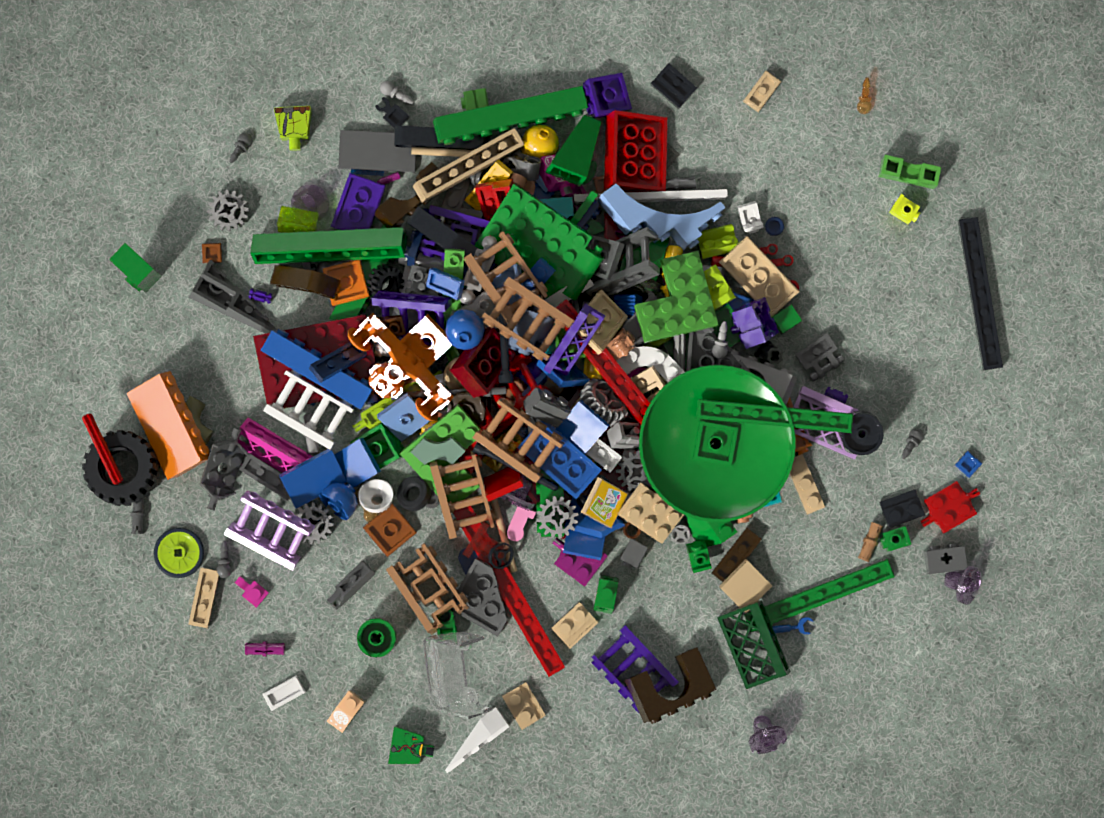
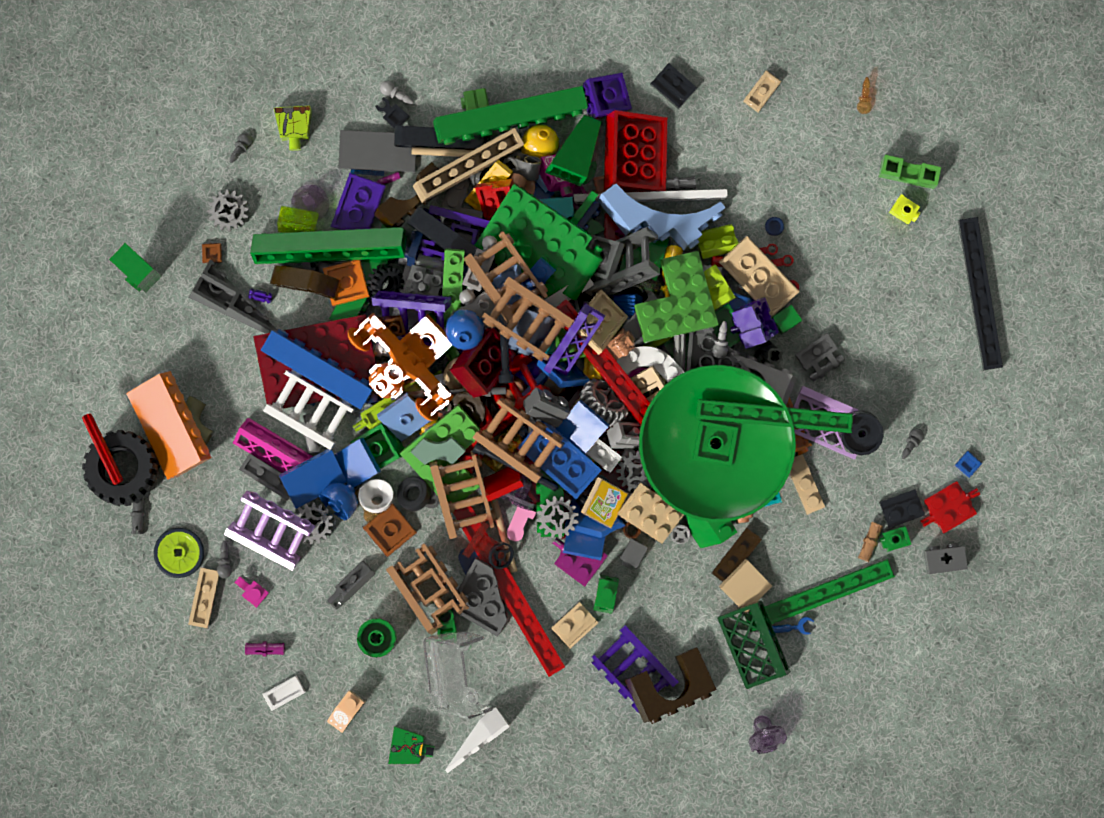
(221, 483): dark grey plate -> none
(336, 361): dark blue plate -> none
(445, 283): tile -> none
(523, 705): tan plate -> none
(698, 556): green brick -> none
(750, 217): white bracket -> none
(836, 395): dark purple piece -> none
(964, 584): clear purple tile -> none

